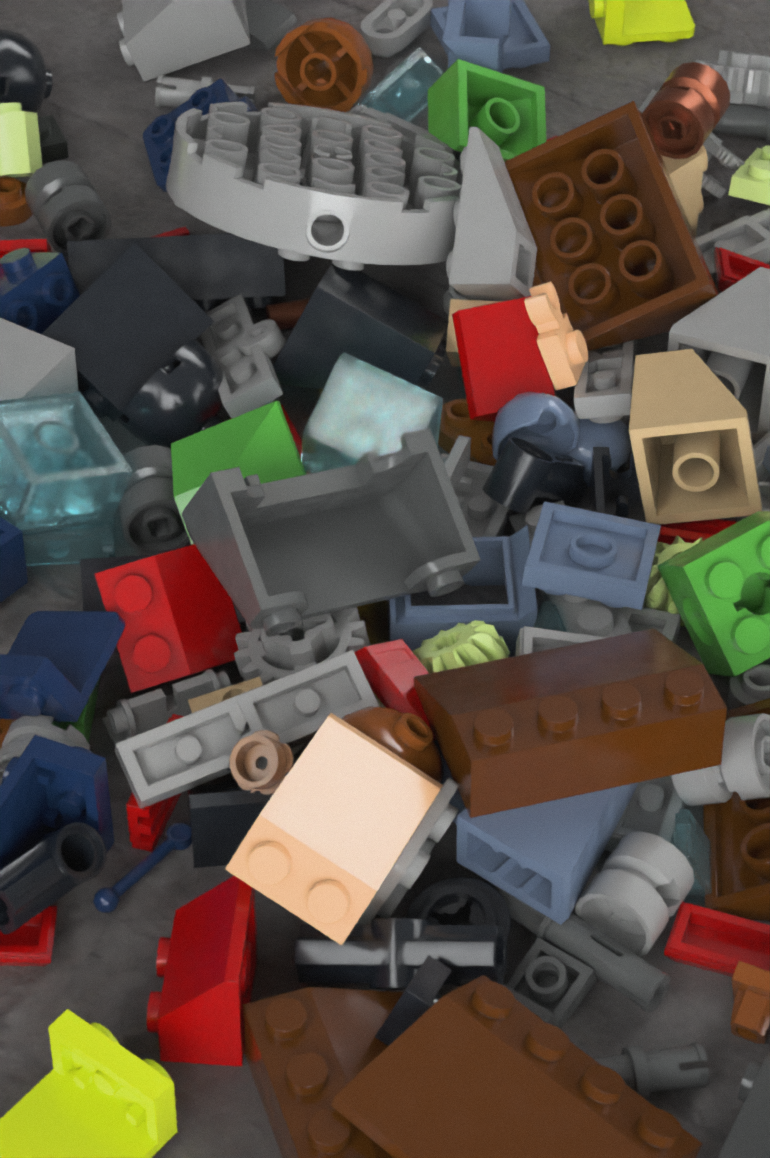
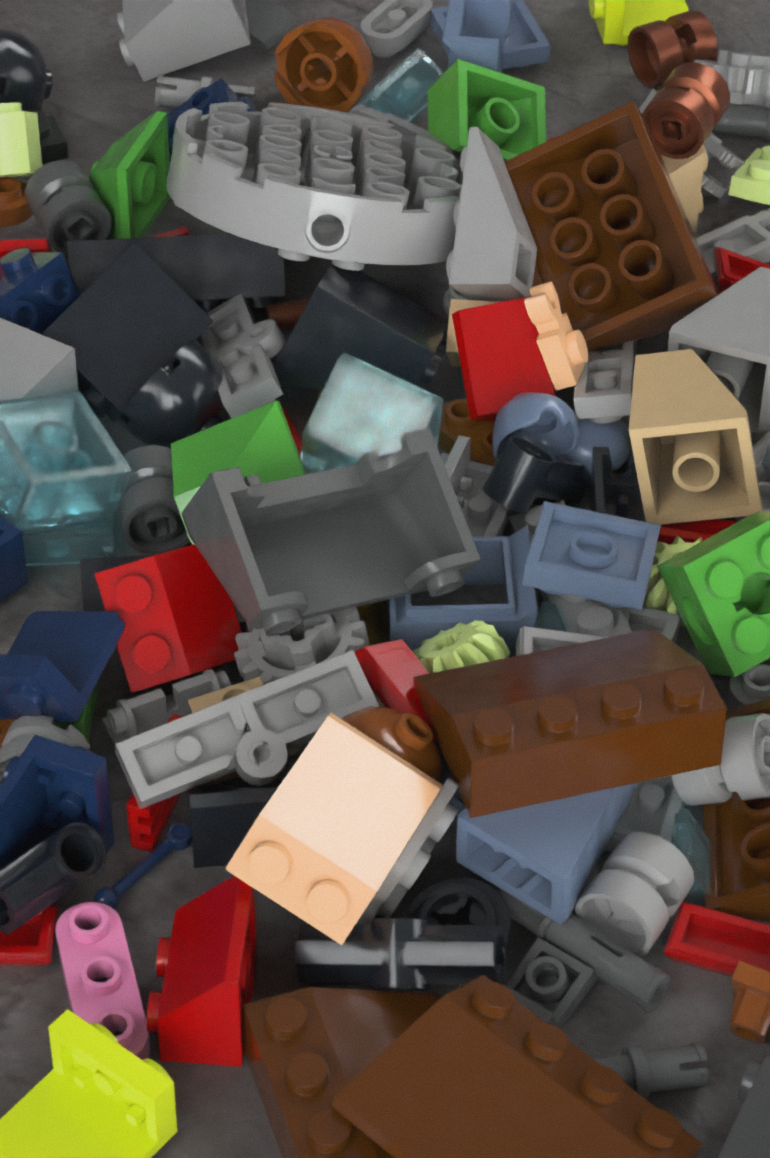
(100, 955): none -> bright pink plate
(134, 177): none -> bright green slope
(245, 760): medium nougat plate -> none
(415, 1000): black plate -> none
(664, 45): none -> copper wheel

